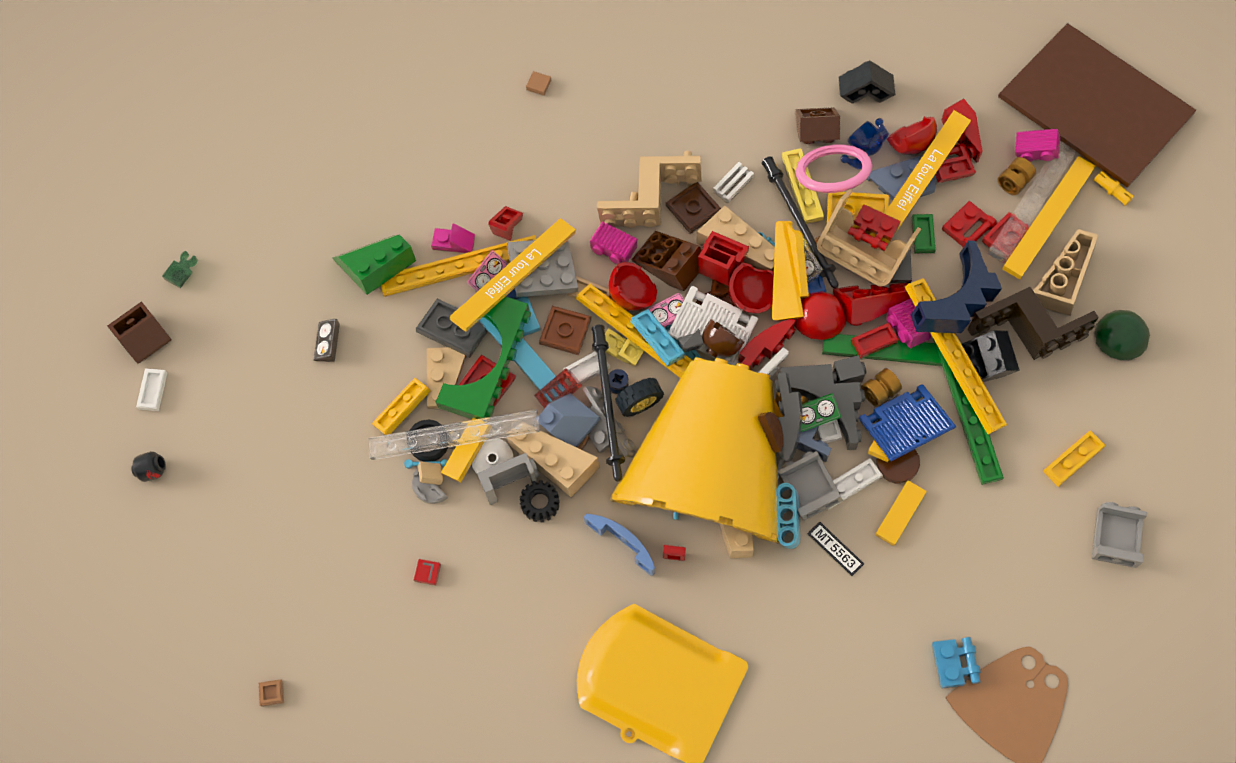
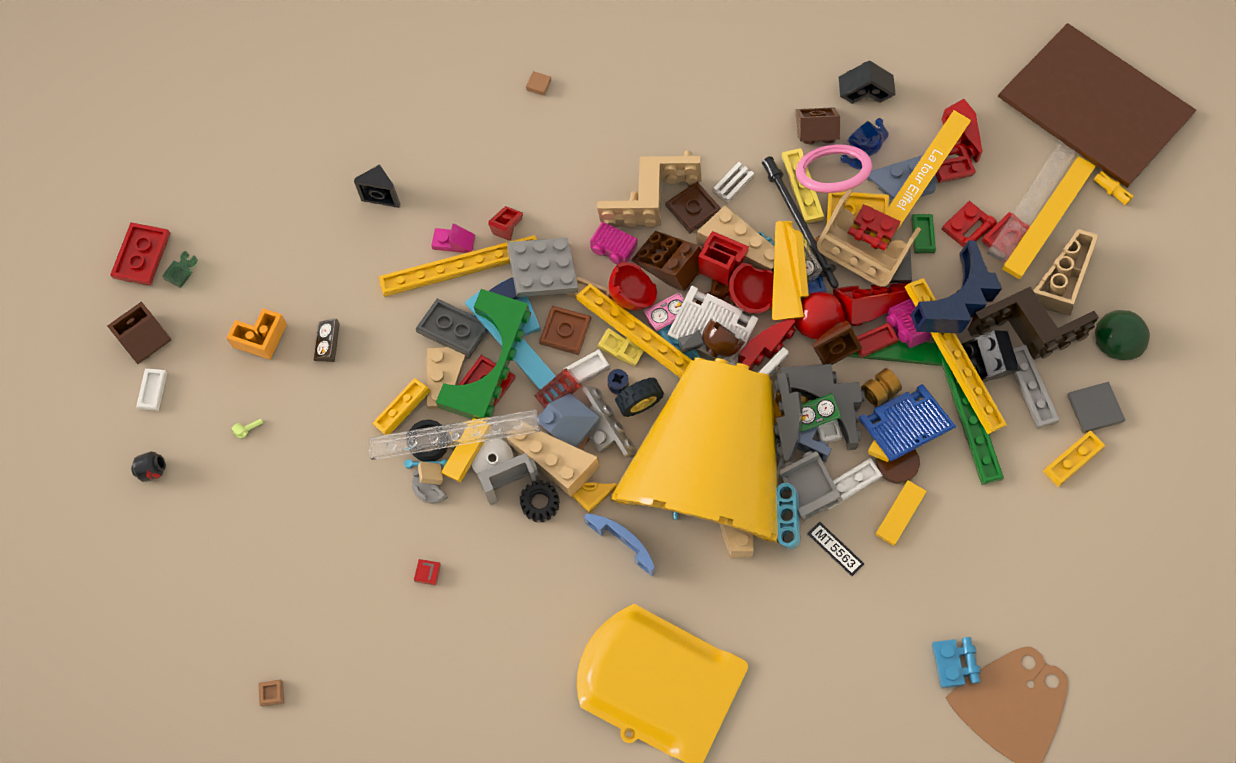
(140, 254): none -> red plate
(241, 431): none -> yellowish green hand
(260, 338): none -> light orange brick
(376, 188): none -> black slope
(376, 262): green wedge -> none
(487, 270): slope -> none
(512, 275): yellow tile -> none
(592, 494): none -> yellow tile
(600, 346): black bar -> none
(657, 337): medium azure tile -> none
(674, 552): red tile -> none
(772, 429): reddish brown tile -> none
(837, 344): none -> reddish brown slope
(849, 370): dark grey brick -> none
(914, 137): red cylinder -> none
(1016, 176): pearl gold wheel -> none
(1034, 389): none -> light grey plate
(1038, 144): dark pink brick -> none
(1096, 407): none -> dark grey tile
(1118, 535): light grey panel -> none

